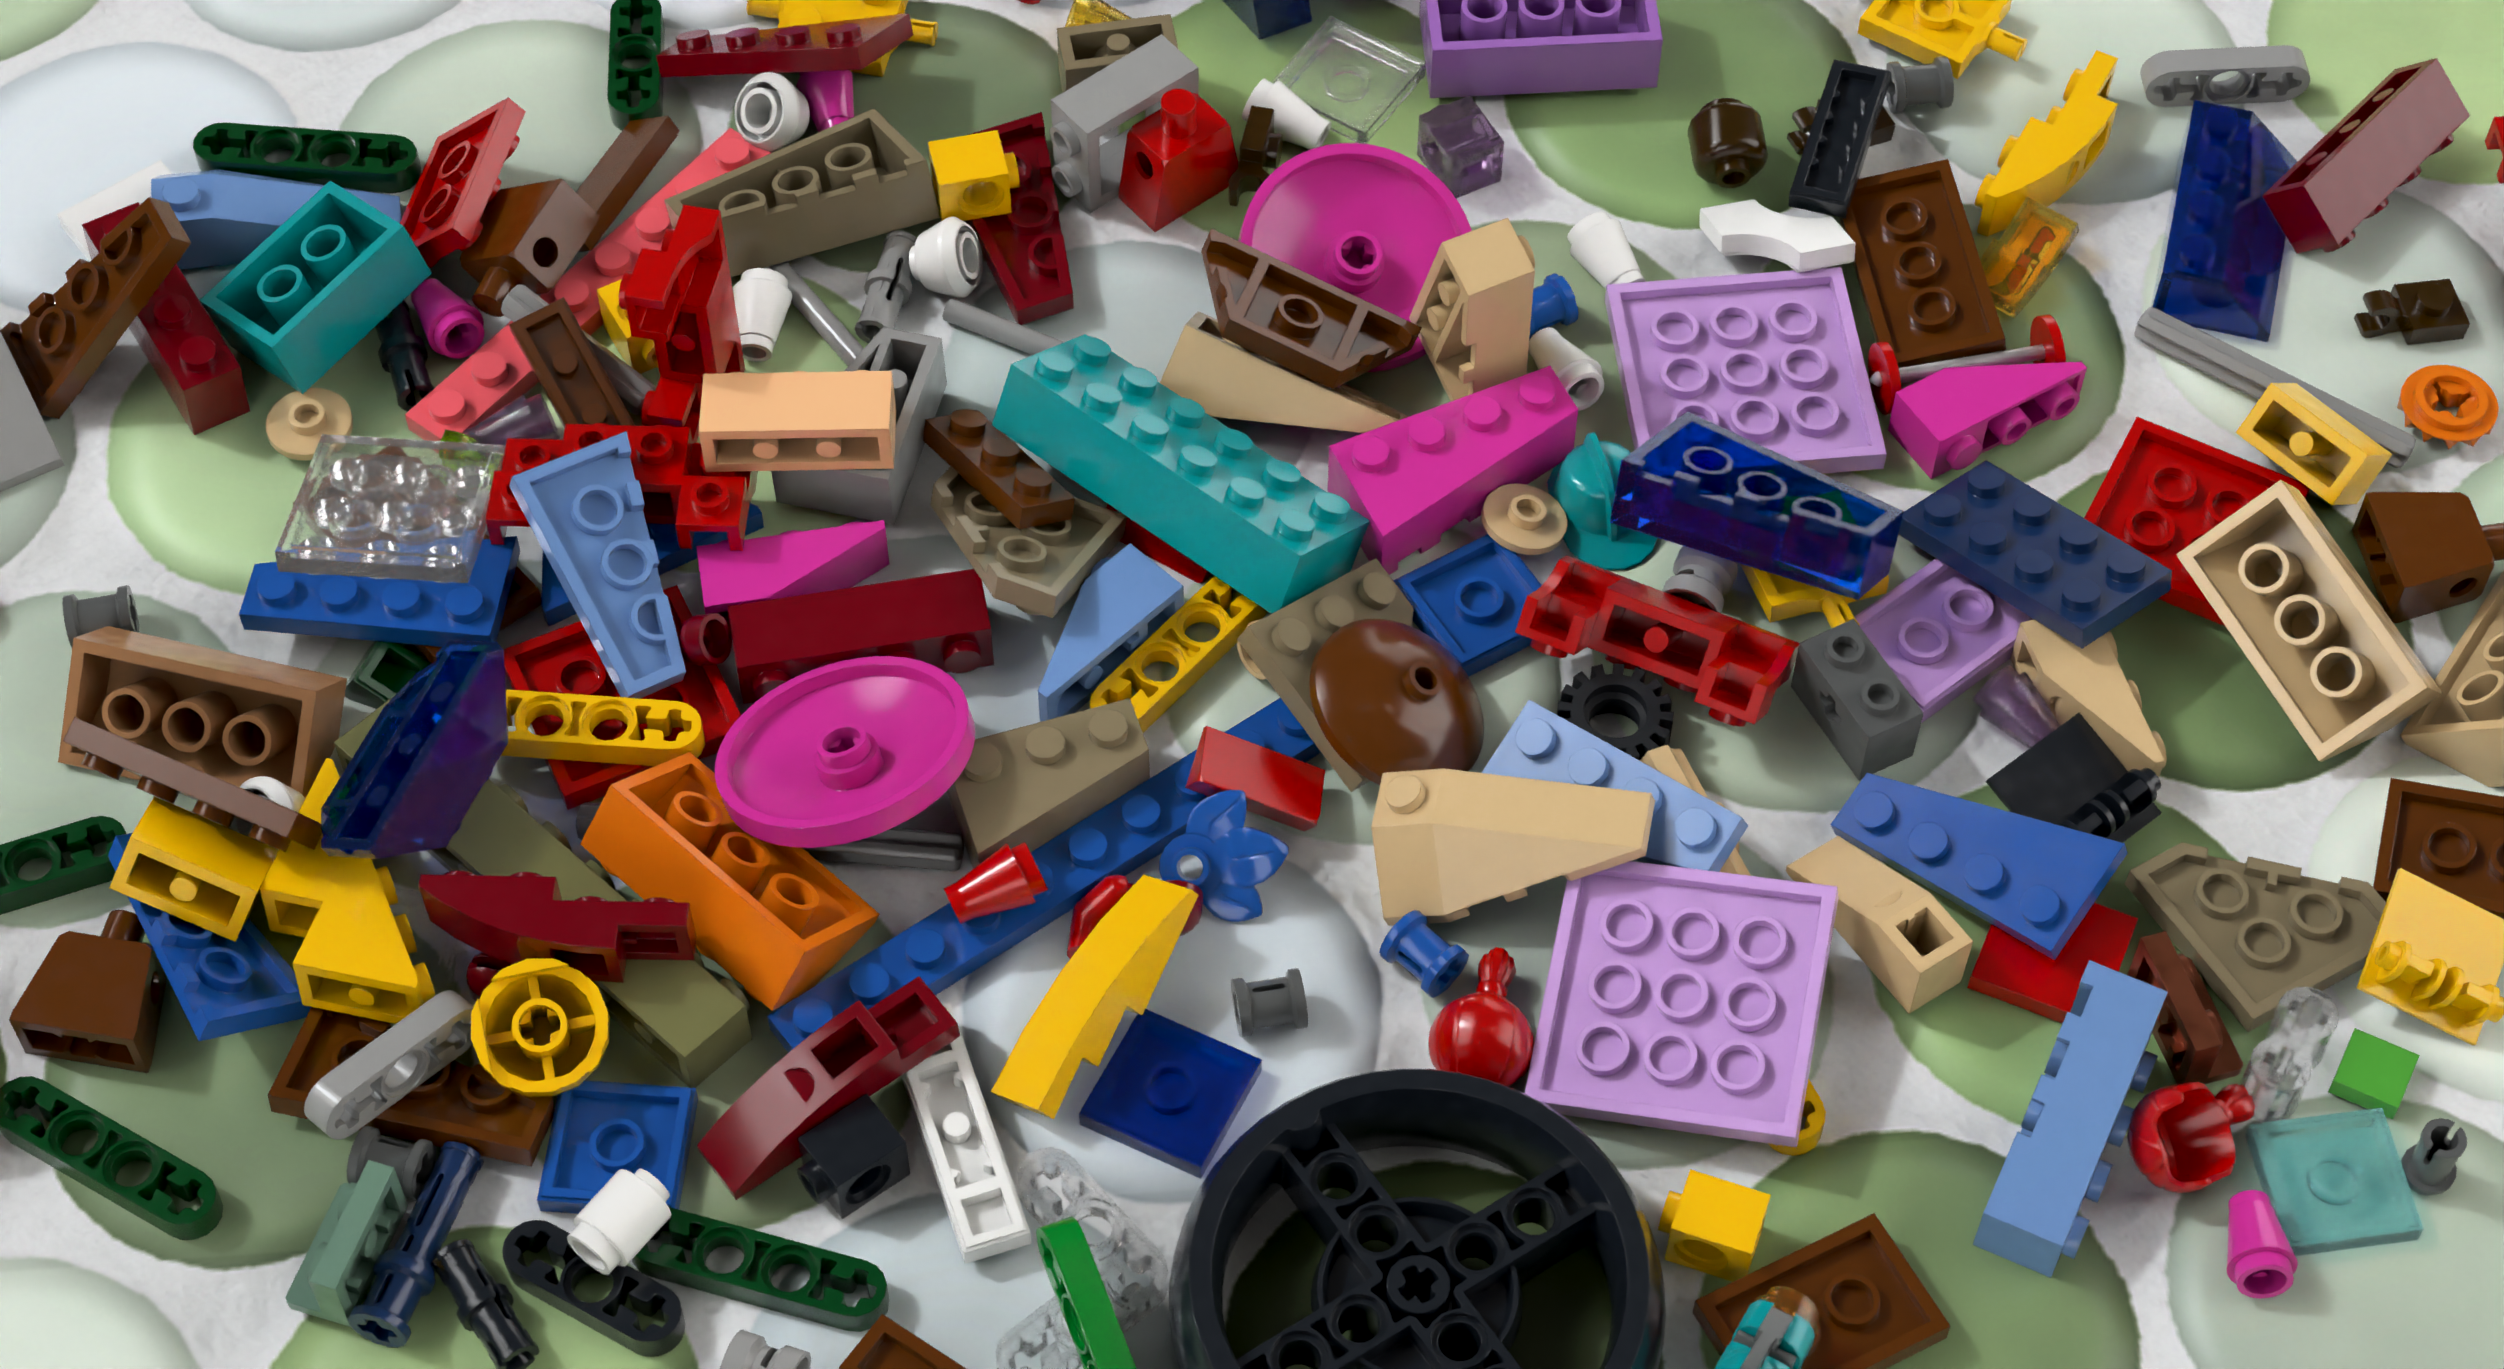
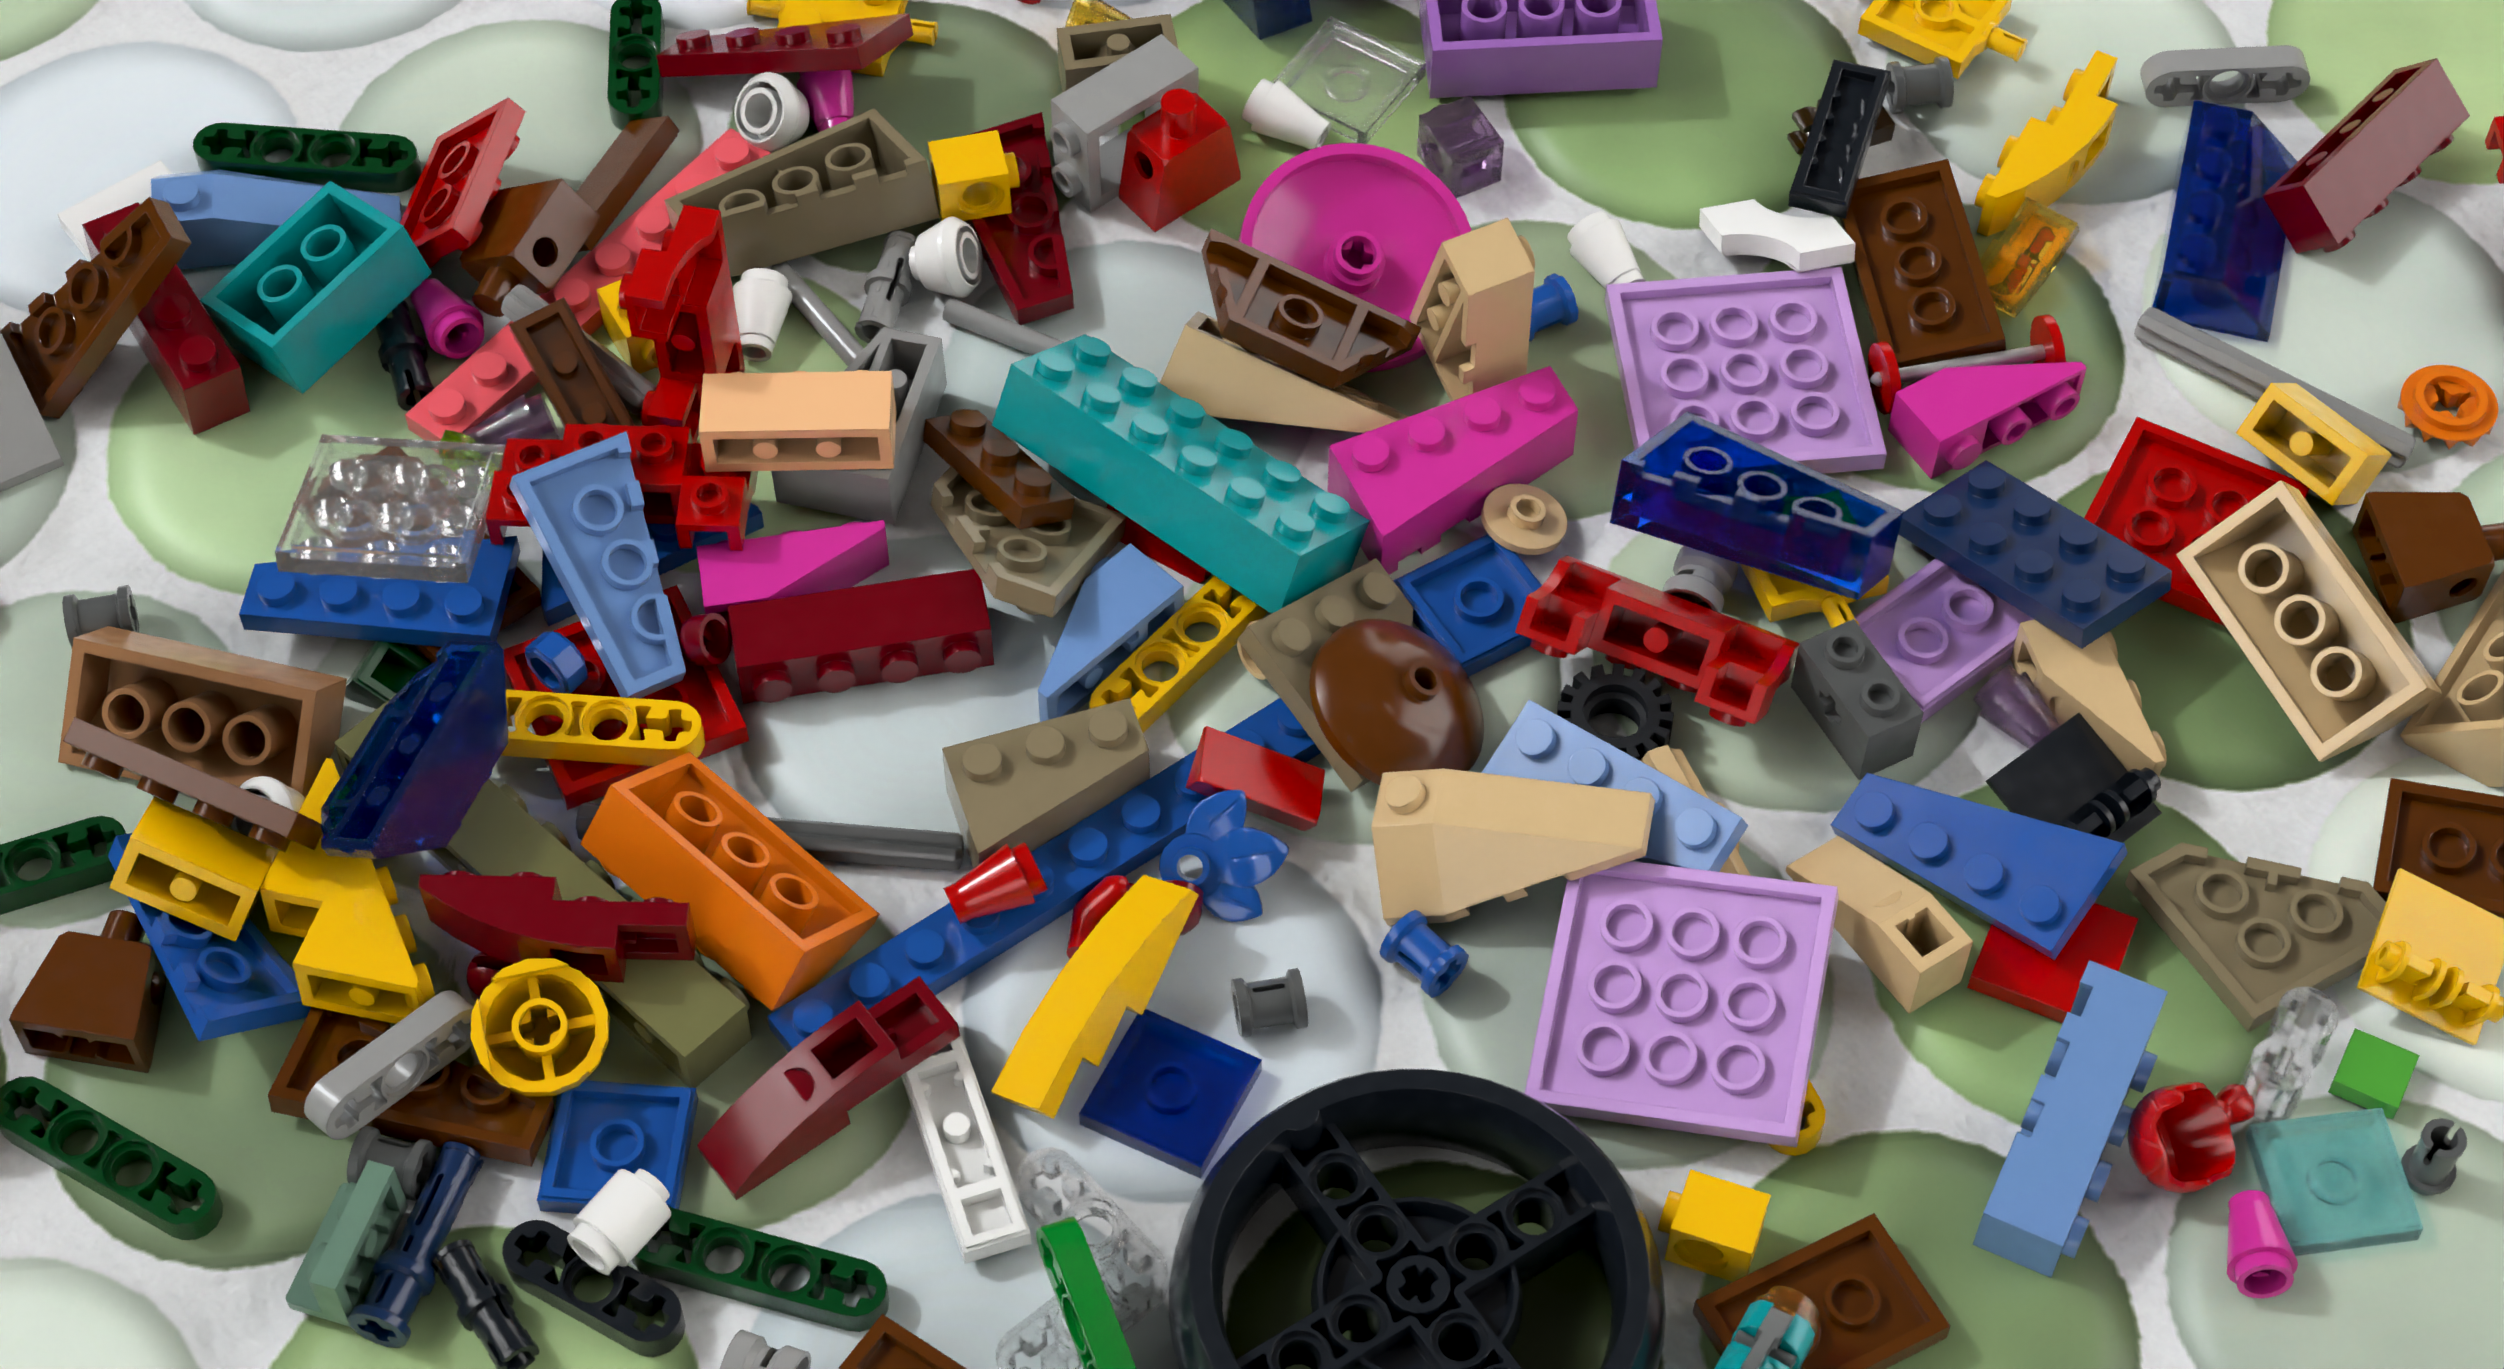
(300, 420): tan piece -> none
(556, 662): none -> blue tile
(845, 751): dark pink dish -> none
(852, 1157): black brick -> none
(1258, 152): dark brown plate -> none
(1484, 1030): red hair -> none
(1573, 367): white cone -> none
(1586, 491): teal piece -> none
(1727, 141): dark brown head -> none
(2188, 1023): copper bracket -> none
(2418, 309): dark brown plate -> none

